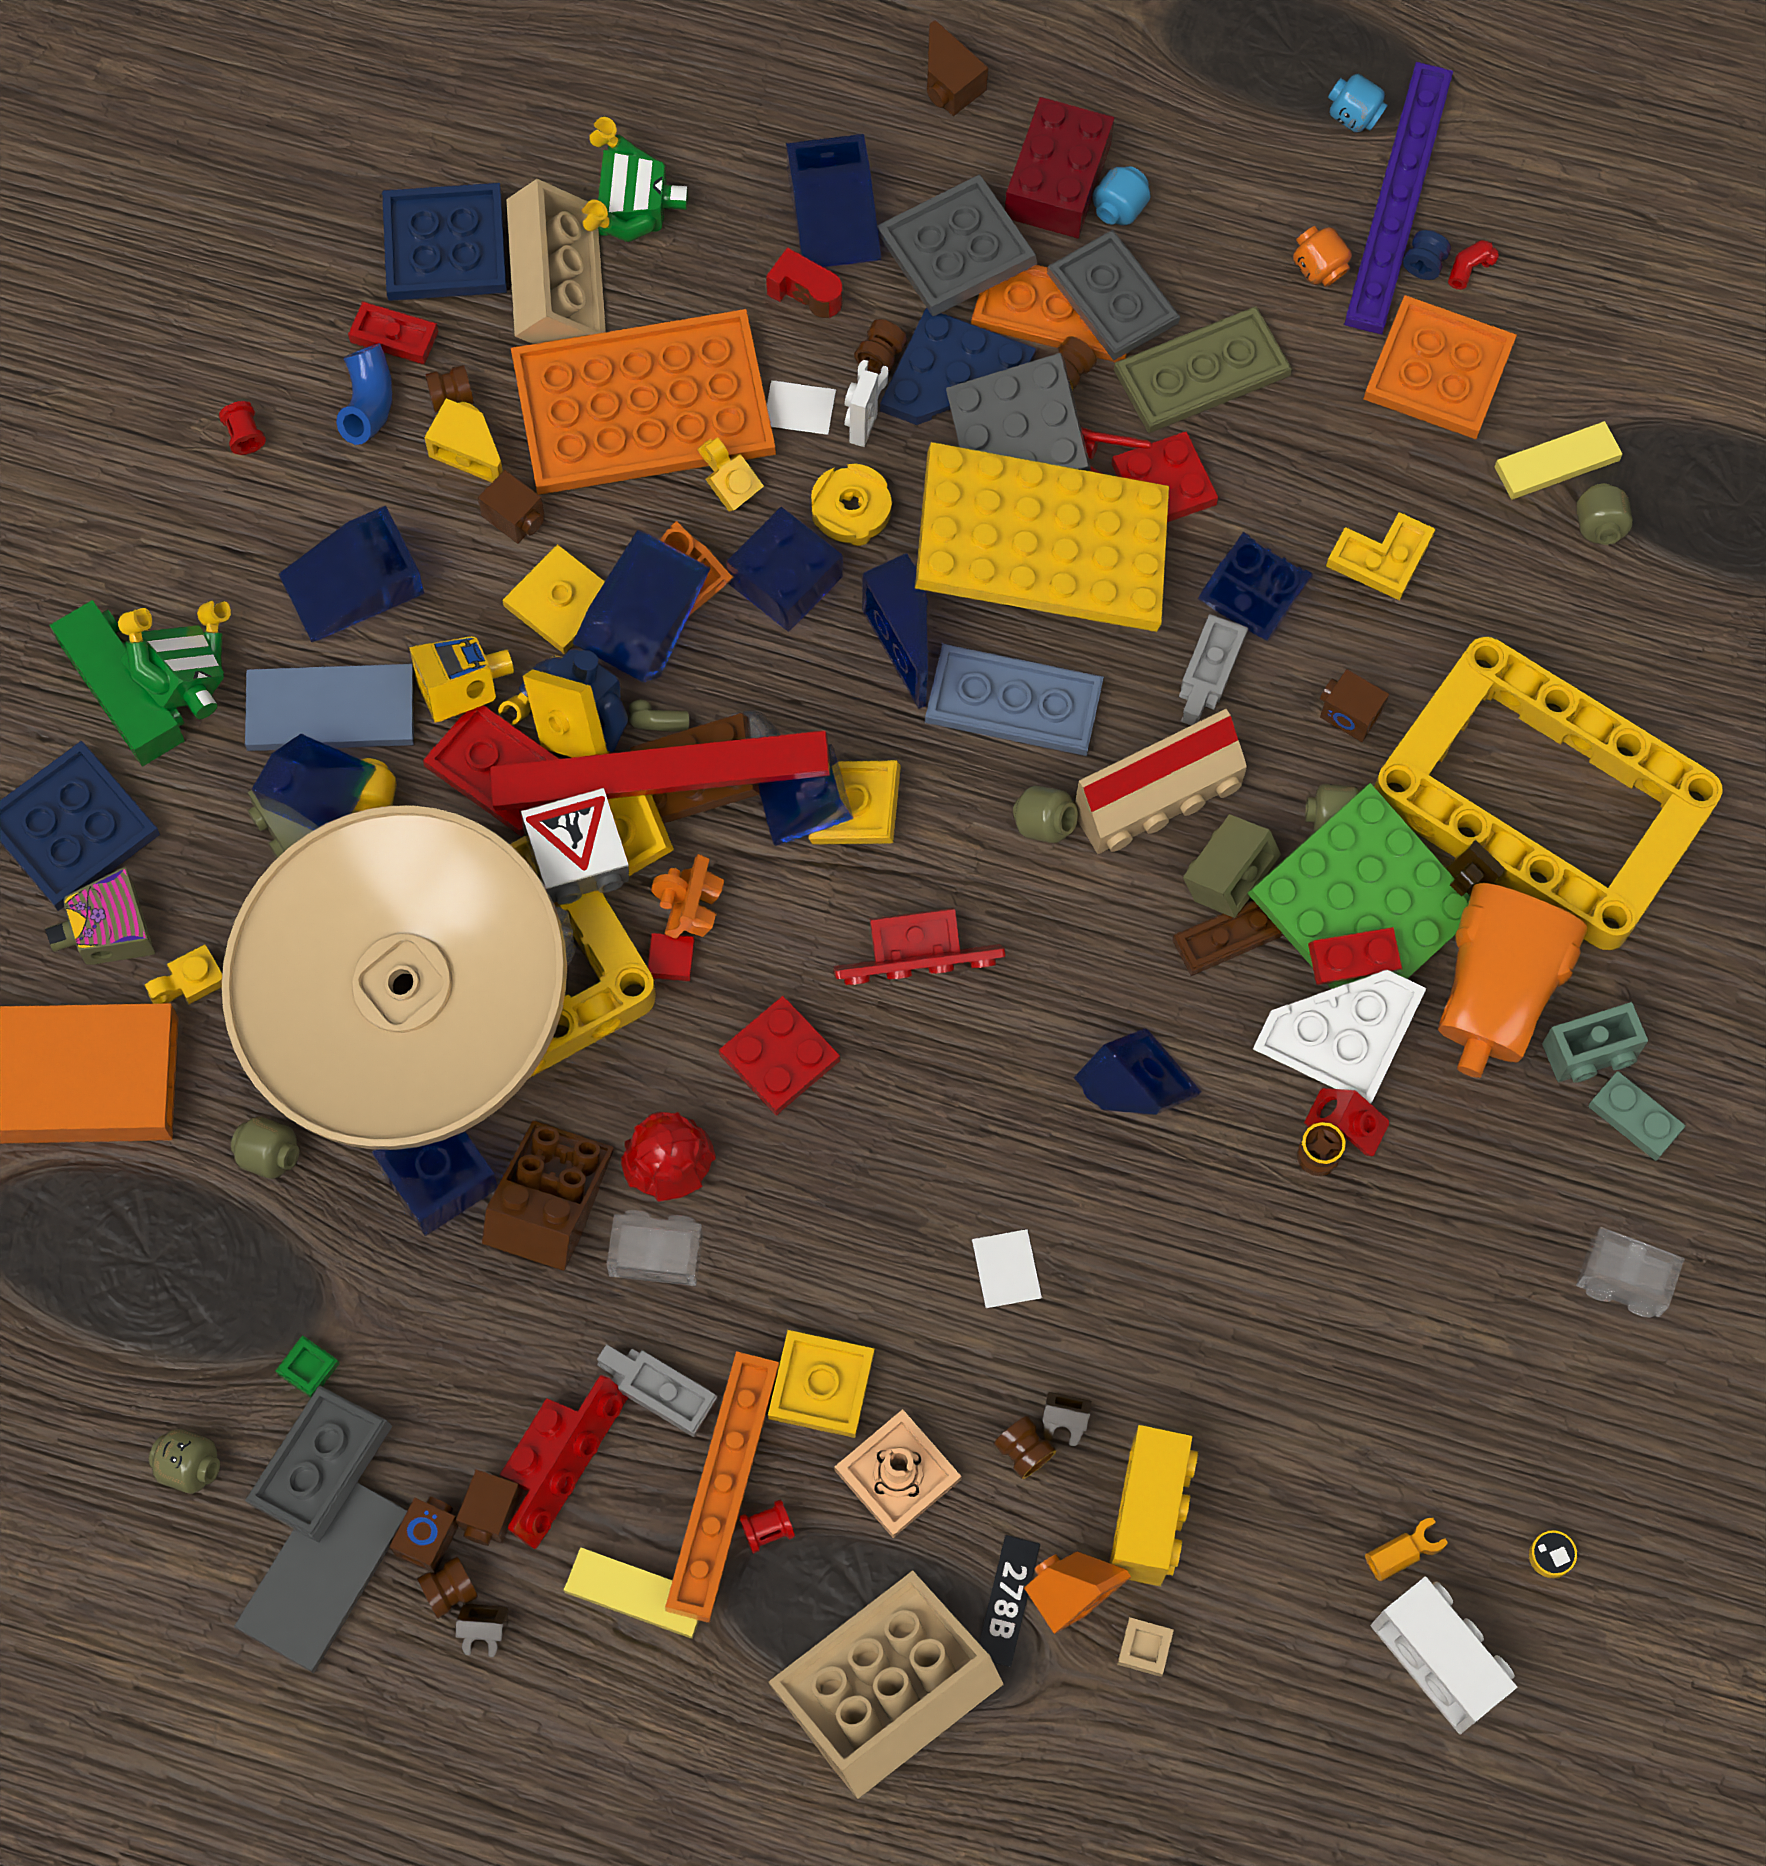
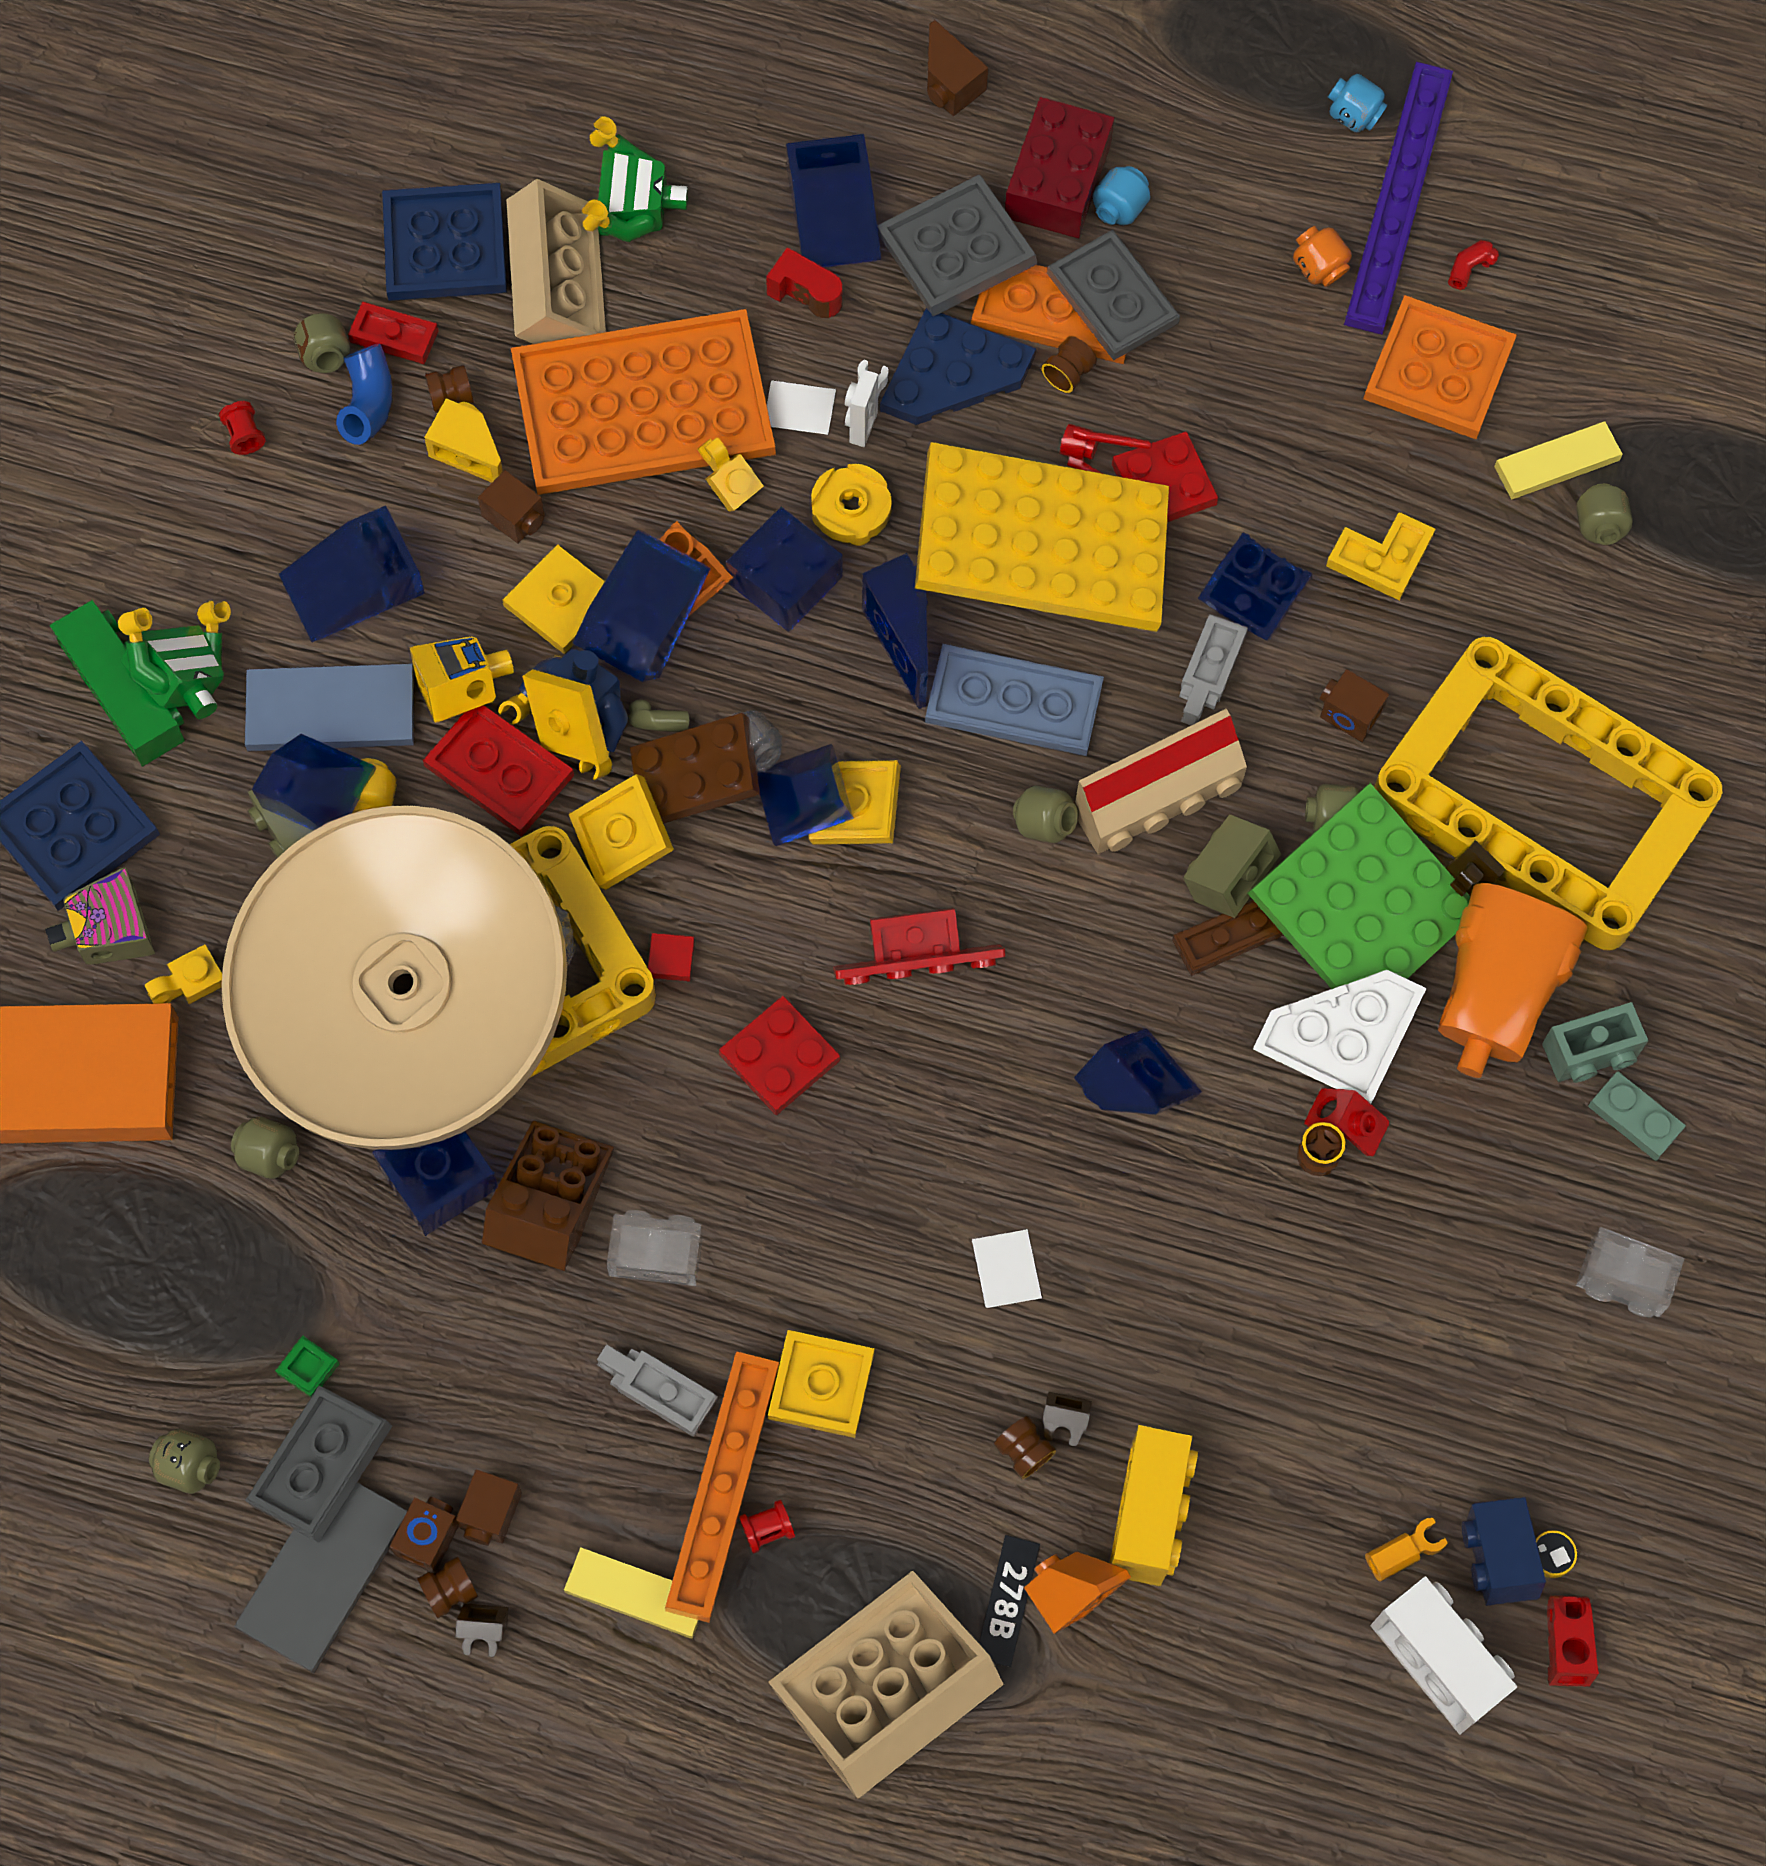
(321, 342): none -> olive head
(555, 1456): red bracket -> none
(576, 846): piece -> none
(662, 770): red tile -> none
(667, 1156): red helmet -> none
(682, 893): orange hips -> none
(882, 344): reddish brown wheel -> none
(900, 1445): light nougat plate -> none
(1022, 414): dark grey plate -> none
(1145, 1647): tan plate -> none
(1202, 369): olive tile -> none
(1354, 956): red plate -> none
(1427, 254): dark blue wheel -> none
(1504, 1551): none -> dark blue brick
(1571, 1642): none -> red leg

